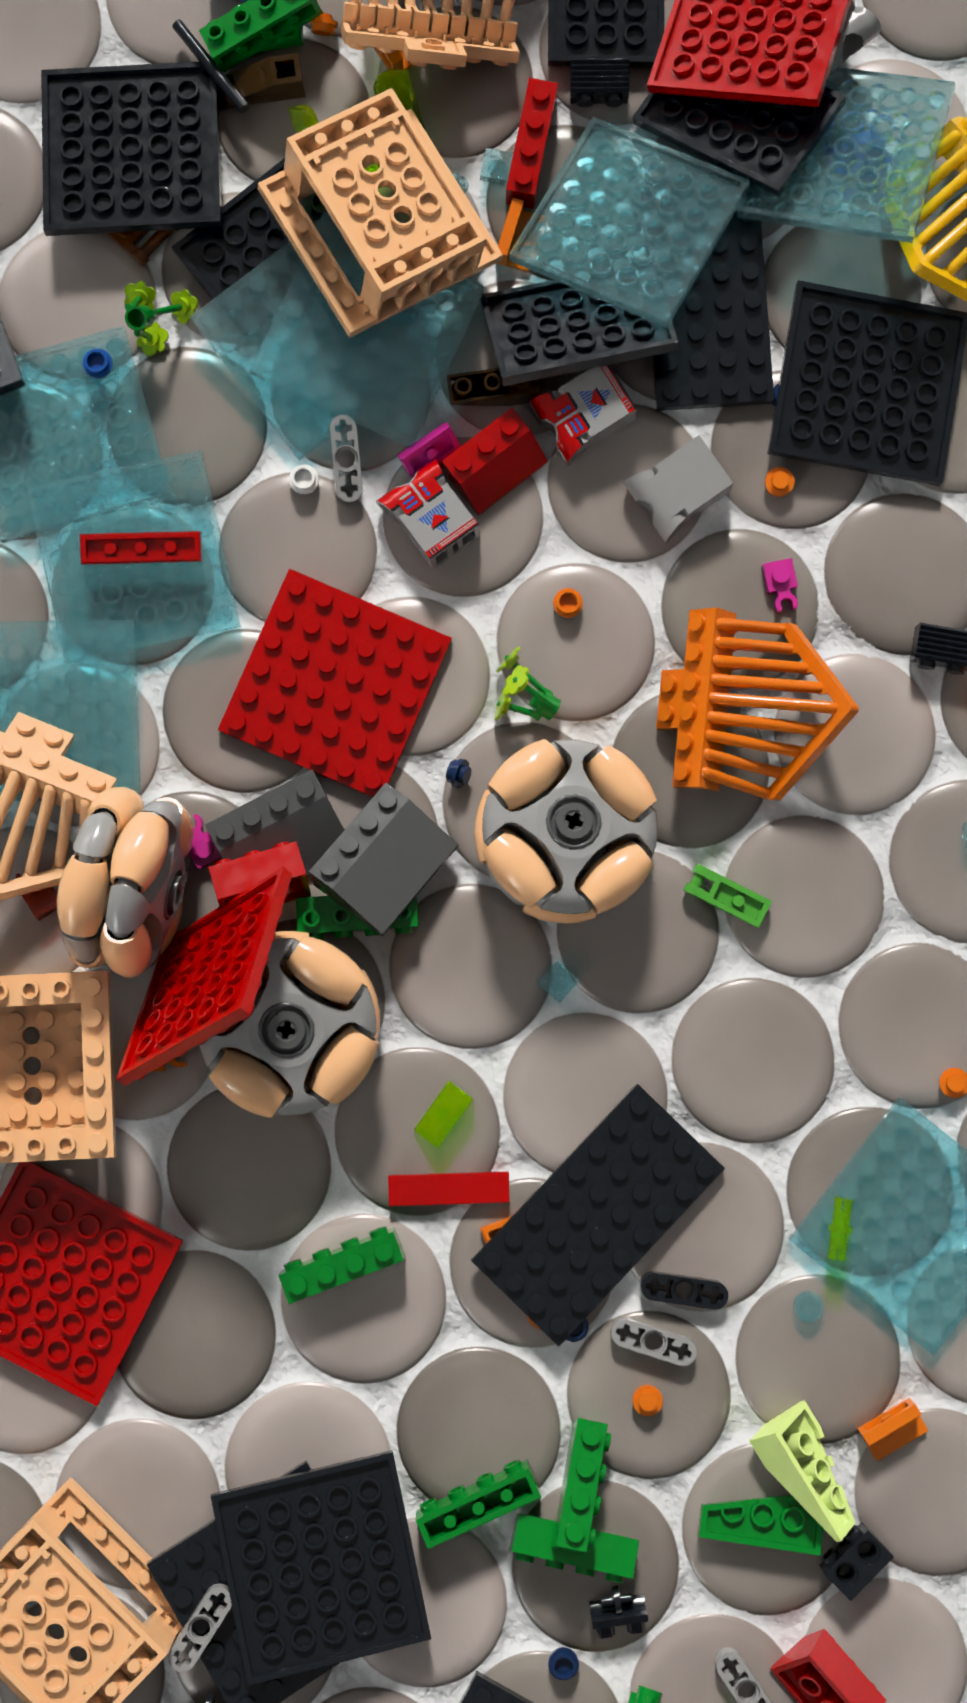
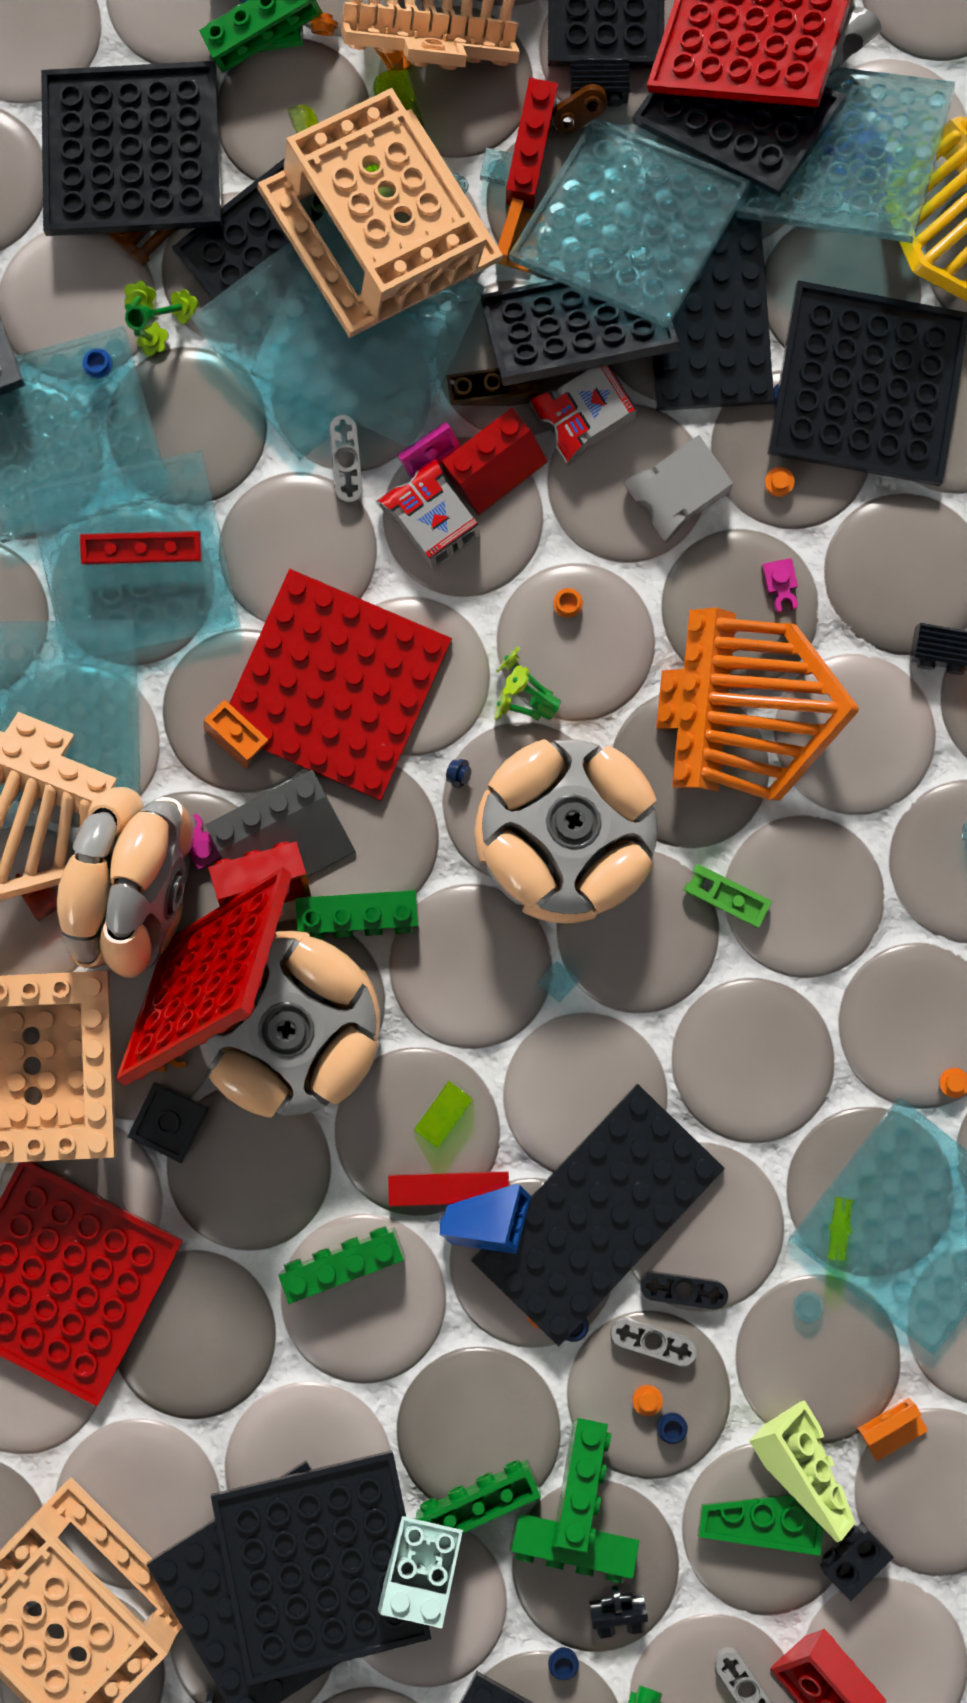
(168, 1122): none -> black plate
(181, 1642): light grey beam -> none
(210, 66): black bar -> none
(234, 733): none -> orange panel
(267, 81): dark brown slope -> none
(304, 479): white plate -> none
(383, 859): dark grey slope -> none
(420, 1572): none -> light aqua slope
(487, 1220): none -> blue slope
(577, 108): none -> reddish brown plate
(672, 1428): none -> dark blue plate

